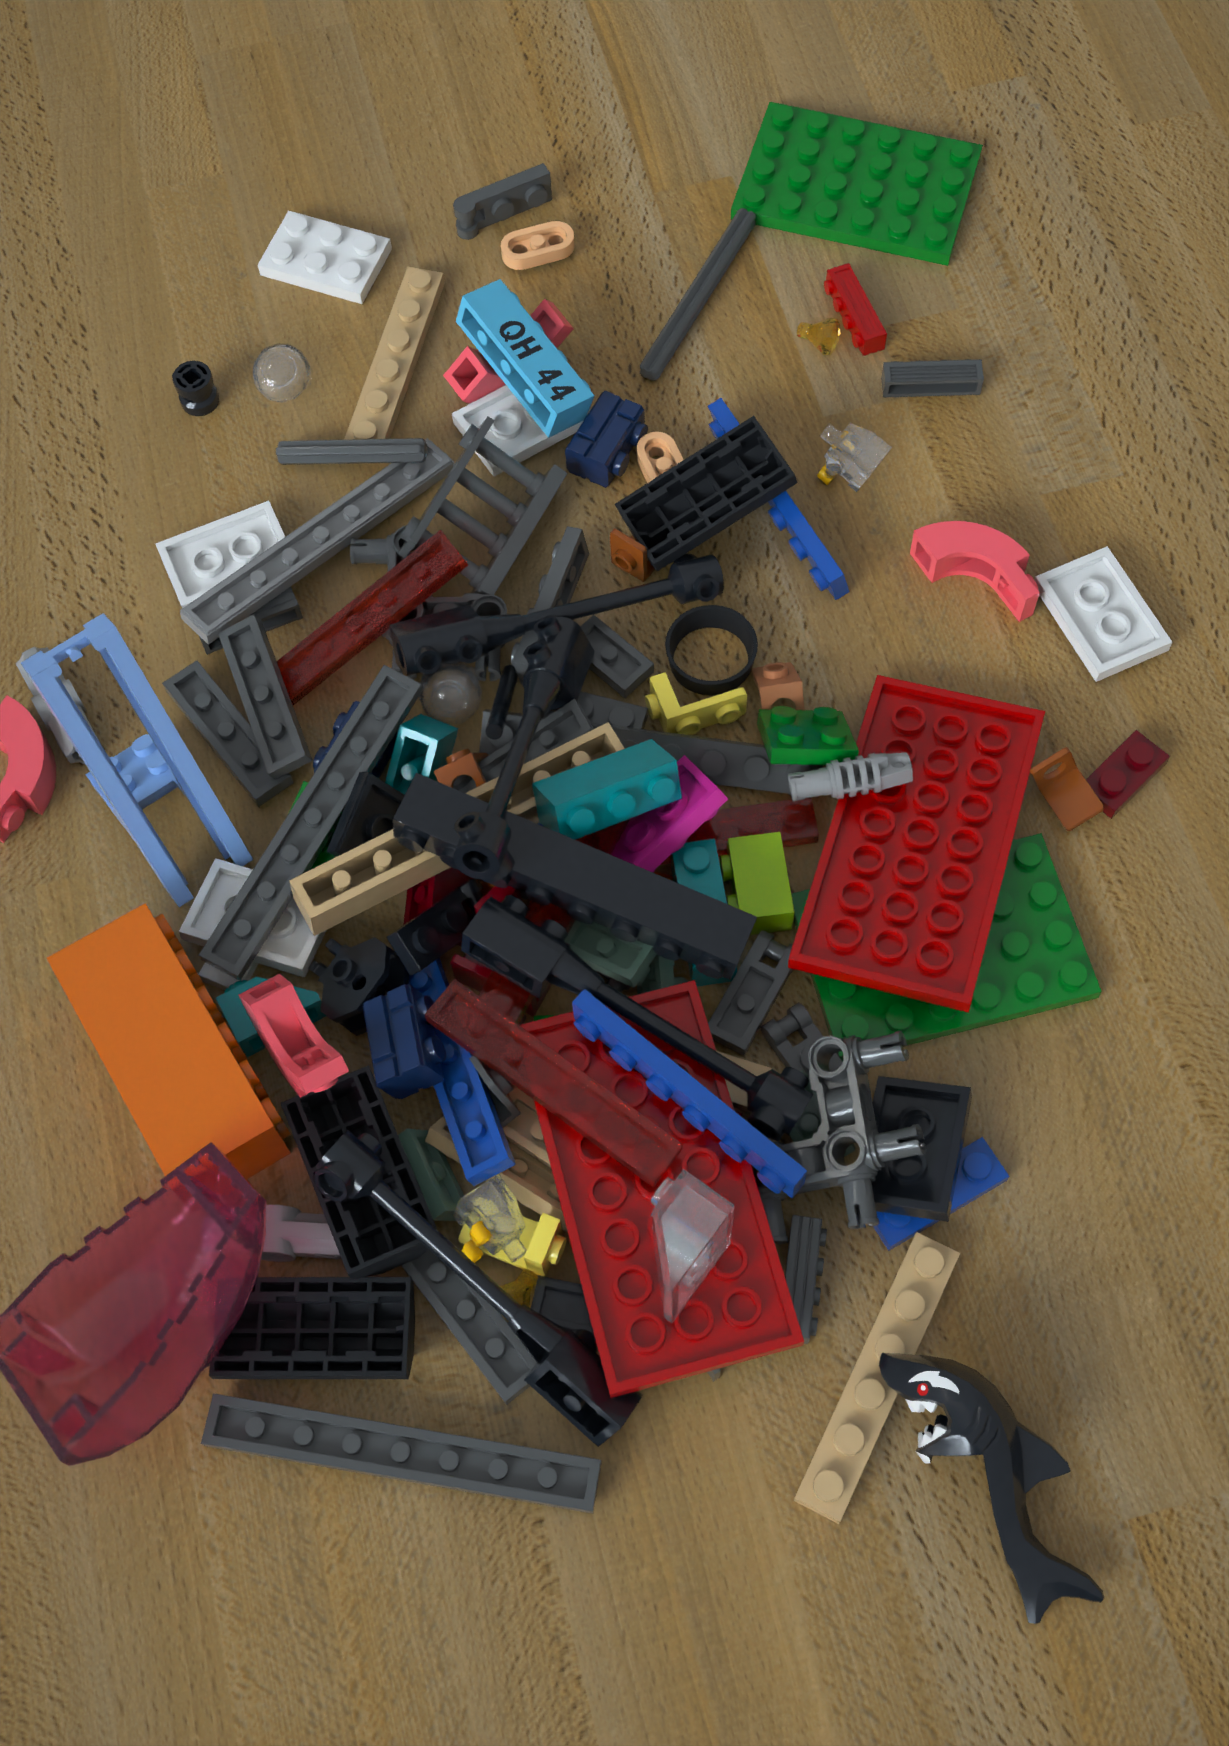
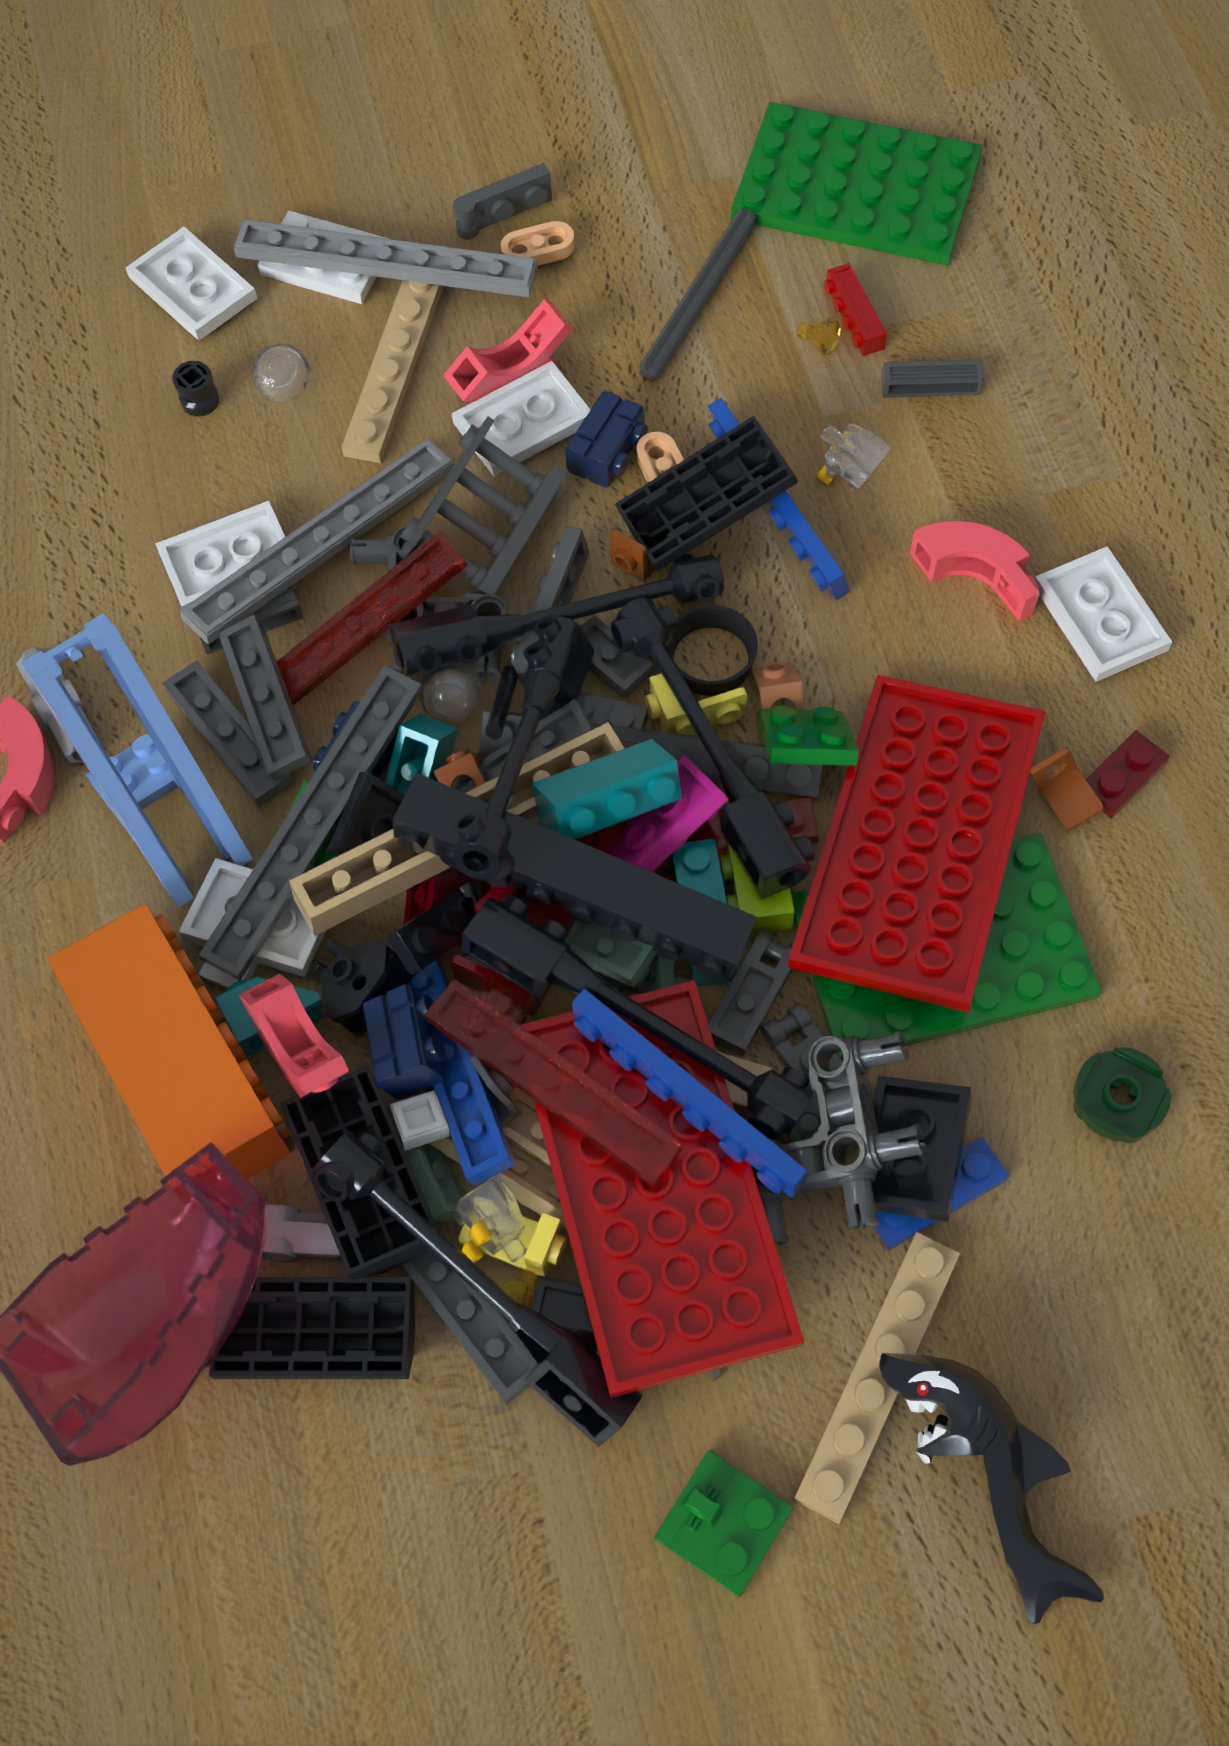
(191, 283): none -> white plate
(352, 451): dark grey axle -> none
(386, 258): none -> light grey tile
(402, 1453): dark grey plate -> none
(419, 1120): none -> white tile
(524, 358): medium azure brick -> none
(689, 1237): clear slope -> none
(723, 1523): none -> green hinge
(751, 820): none -> black bar
(802, 1269): dark grey piece -> none
(852, 776): light grey hinge -> none
(1097, 1105): none -> dark green plate

